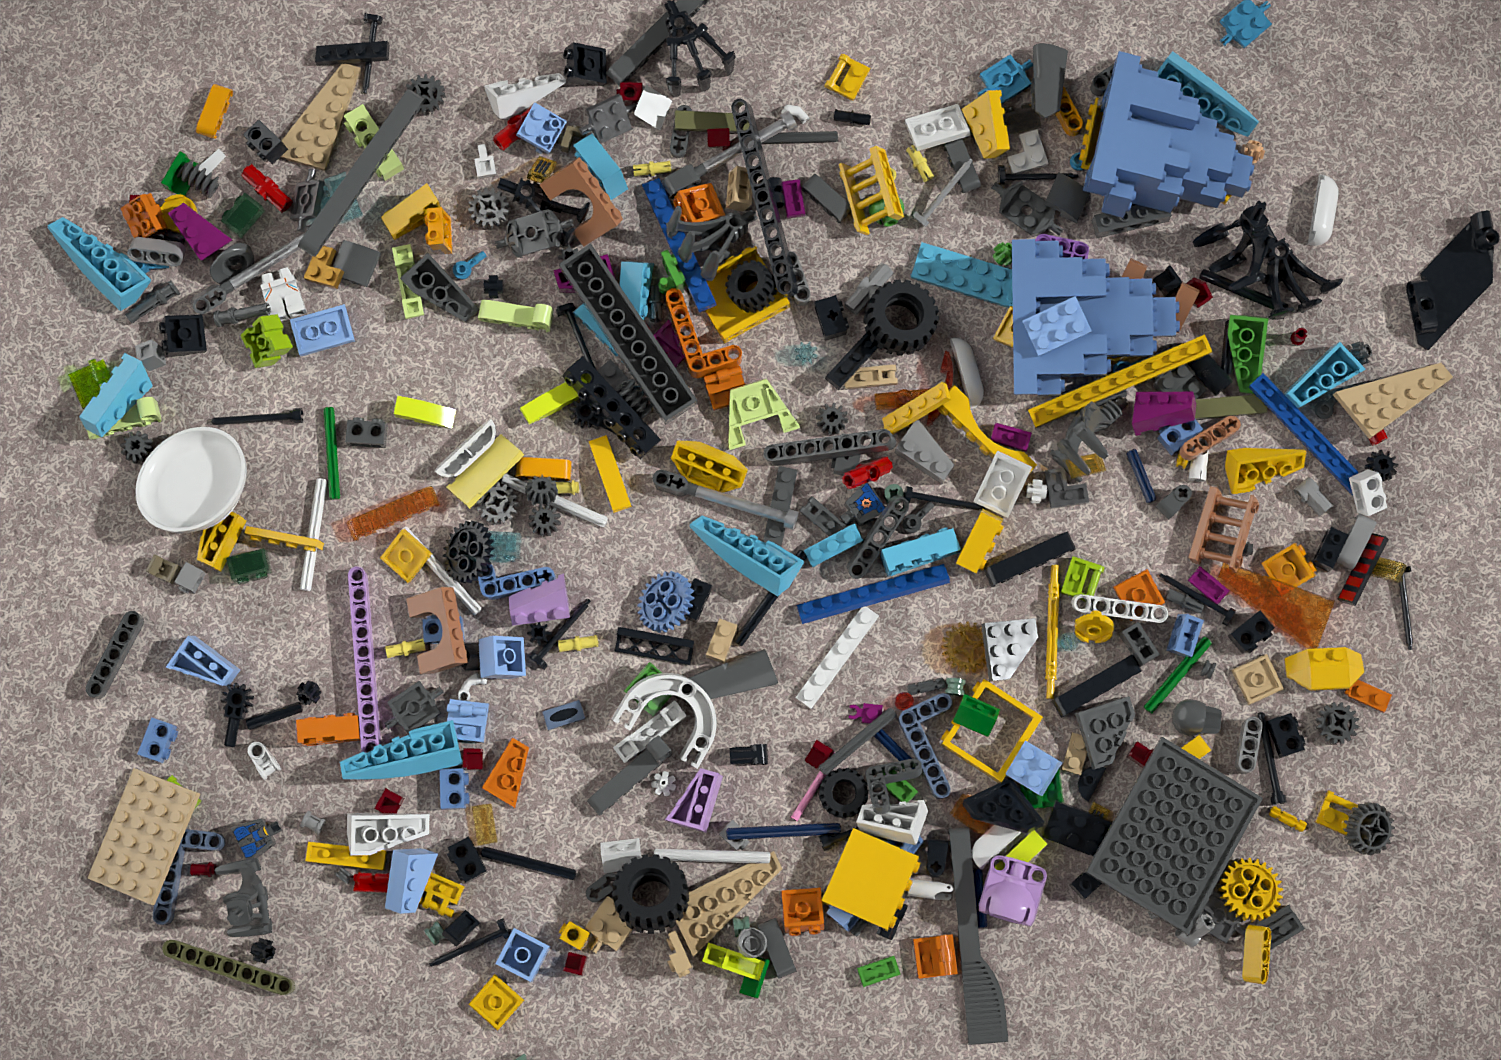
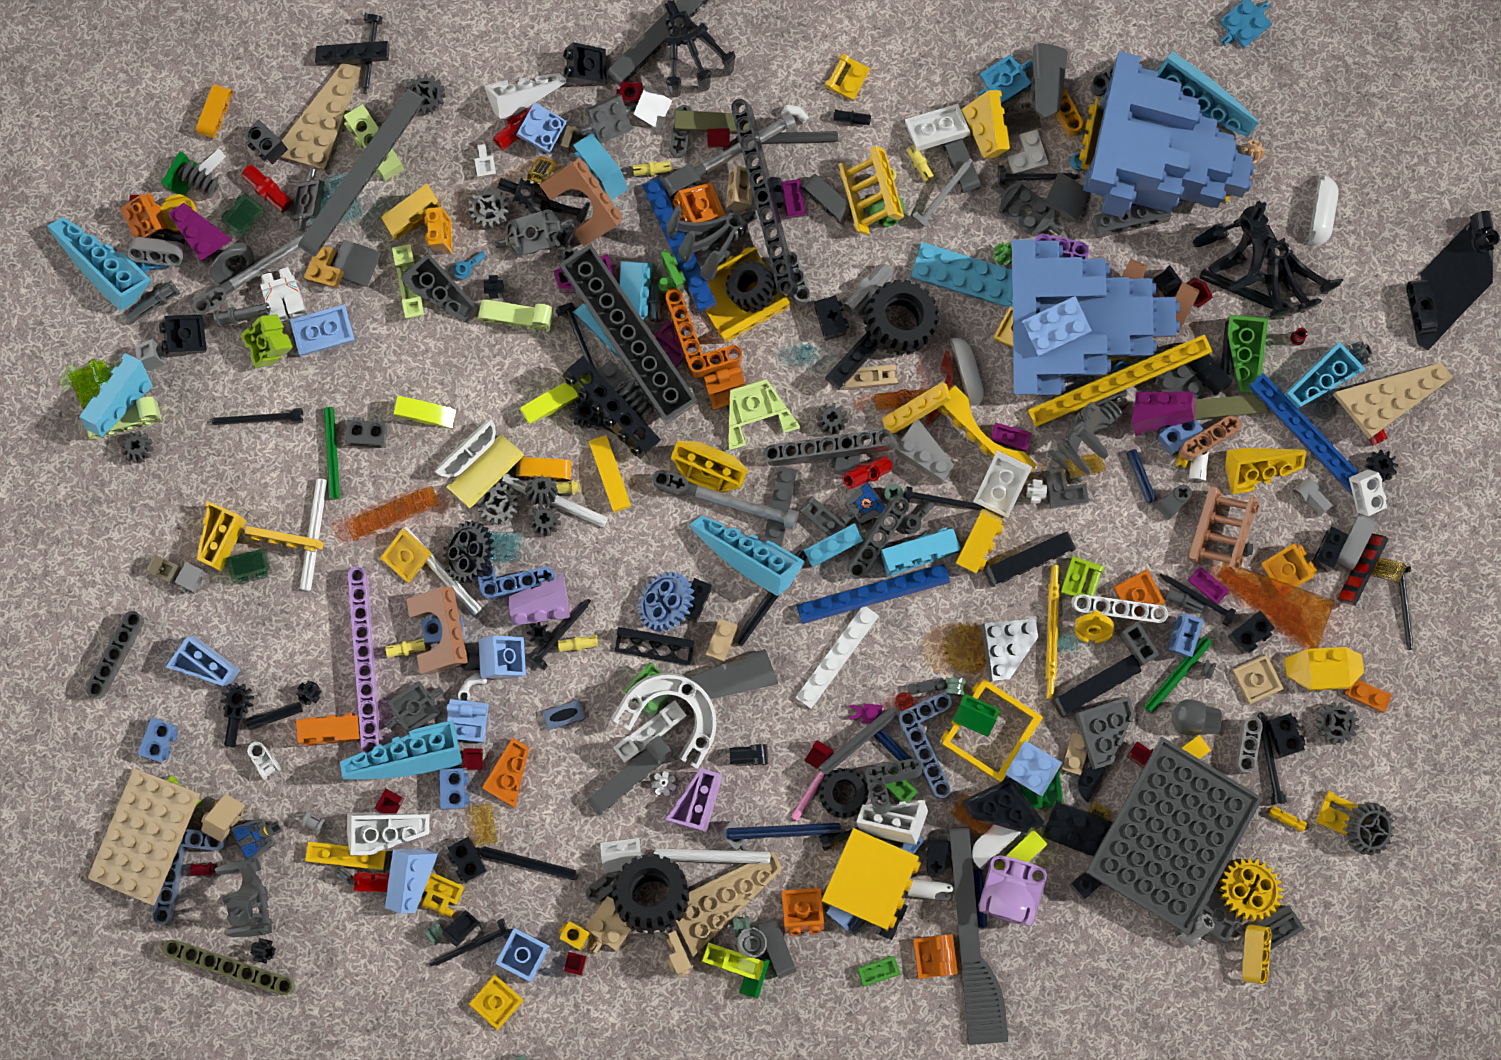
(191, 480): white dish -> none
(222, 817): none -> tan brick

